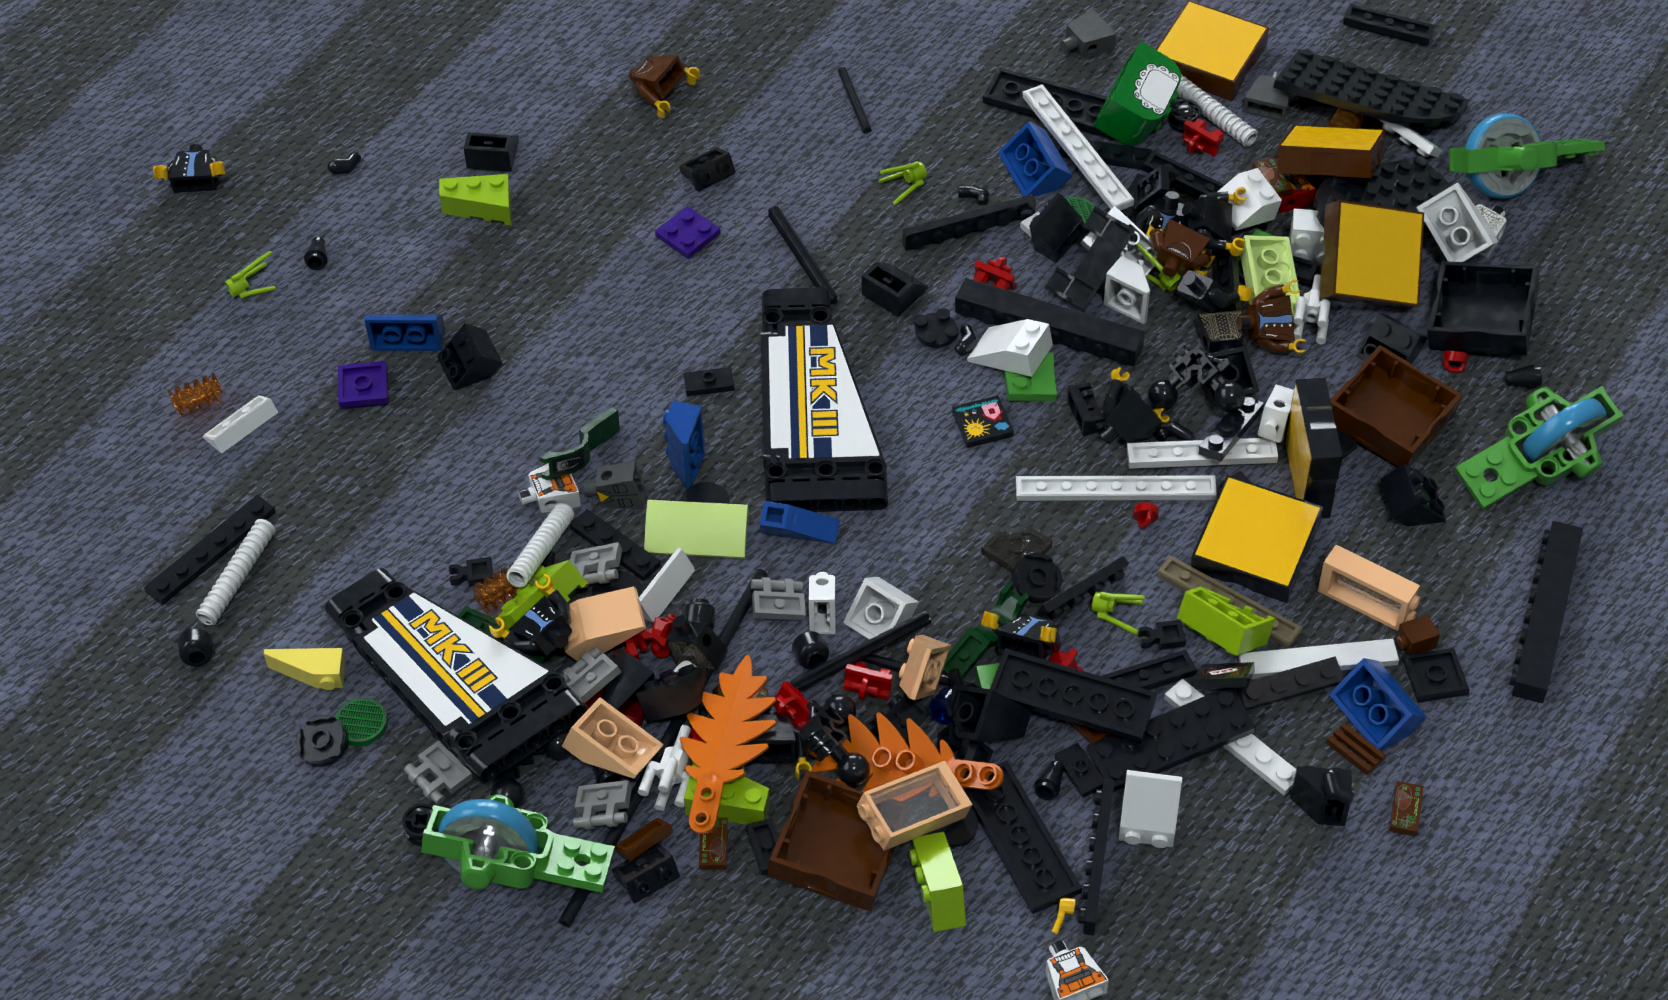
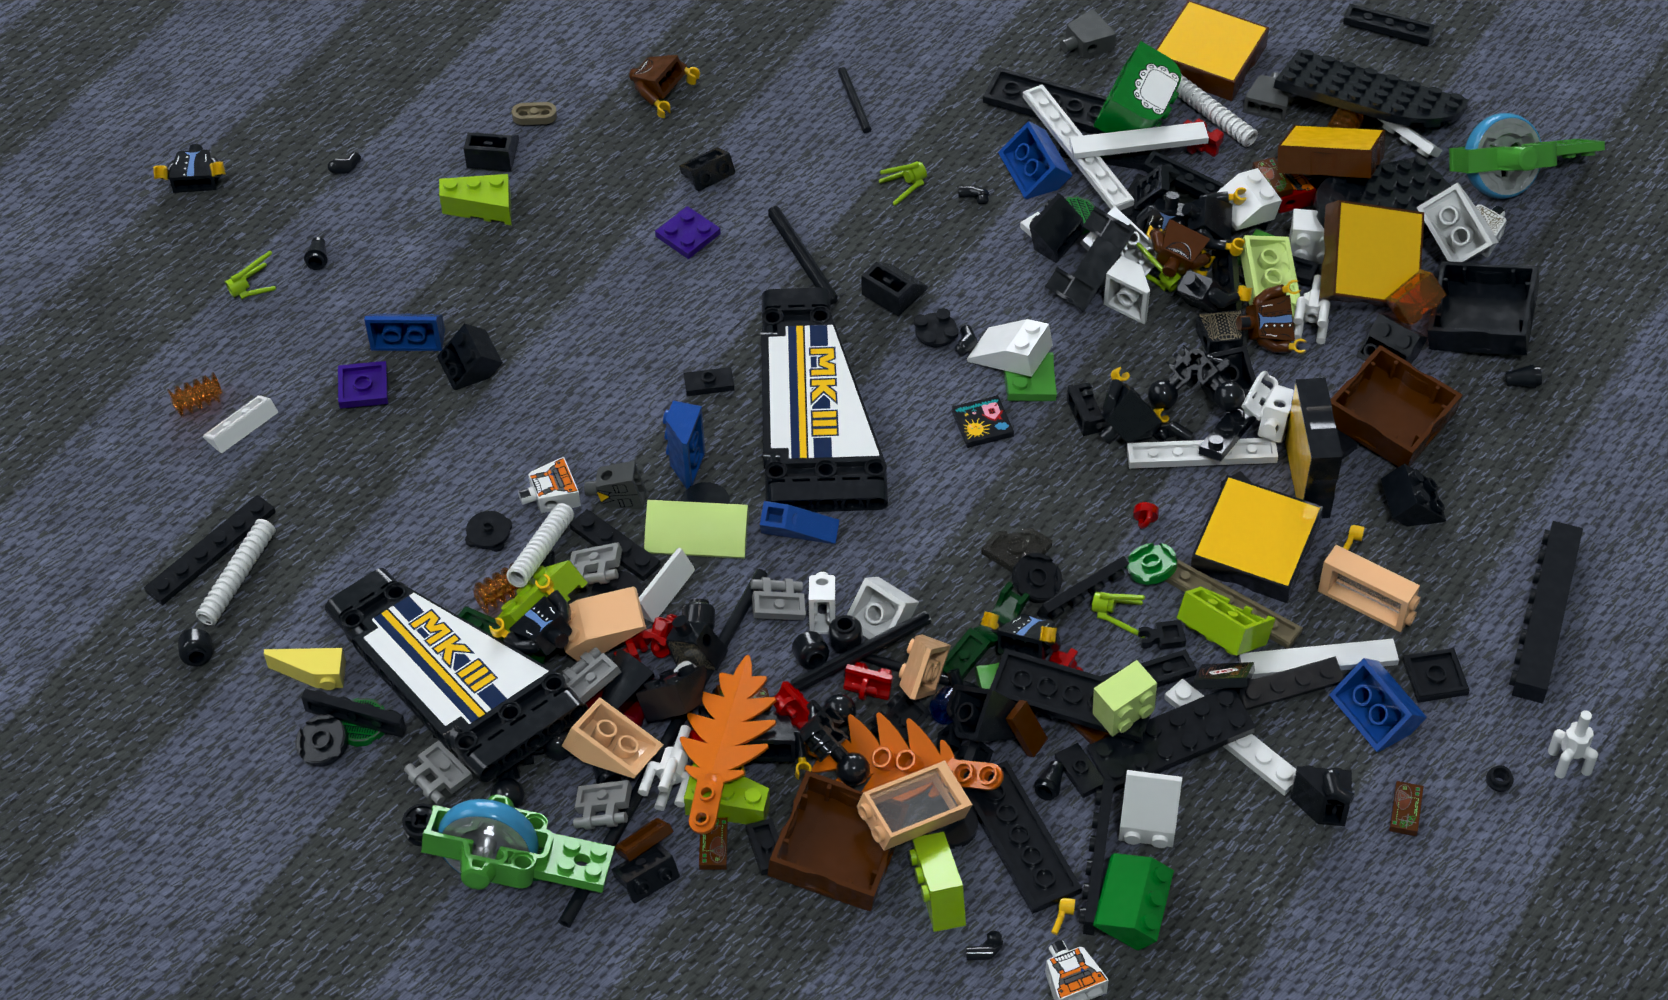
(354, 713): none -> black plate
(474, 571): black plate -> none
(488, 530): none -> black piece
(534, 113): none -> dark tan plate
(591, 436): dark green piece -> none
(845, 633): none -> black head
(968, 222): black plate -> none
(988, 949): none -> black arm
(997, 272): red hips -> none
(1026, 728): none -> reddish brown tile
(1066, 325): black brick -> none
(1115, 488): white tile -> none
(1124, 698): none -> yellowish green brick
(1133, 899): none -> green slope
(1138, 140): none -> white tile
(1152, 563): none -> green tile
(1182, 112): black wheel -> none
(1260, 392): none -> white piece
(1355, 533): none -> yellow hand
(1359, 746): reddish brown tile -> none
(1415, 297): none -> clear orange brick
(1417, 636): reddish brown brick -> none
(1455, 356): red tile -> none
(1499, 772): none -> black plate
(1565, 429): bright green piece -> none
(1575, 745): none -> white plant

